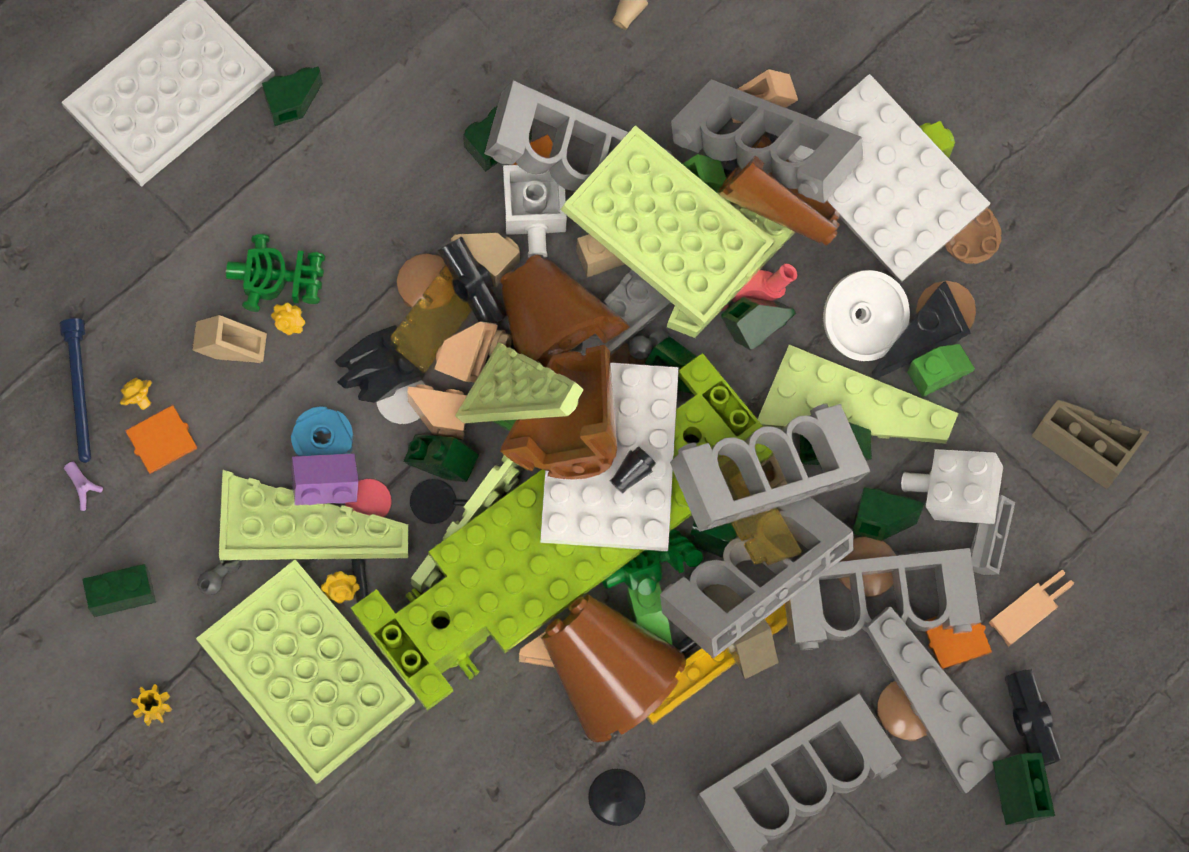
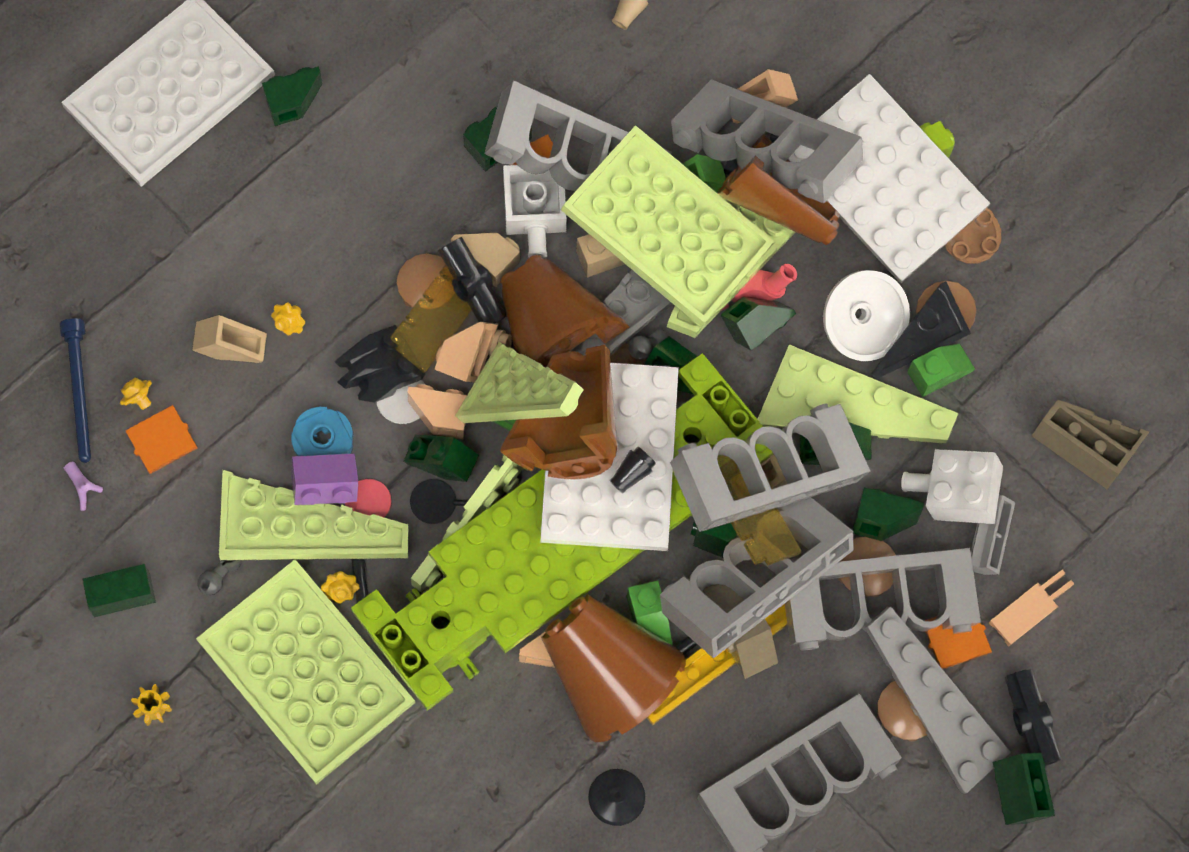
(253, 275): green piece -> none
(646, 568): green piece -> none

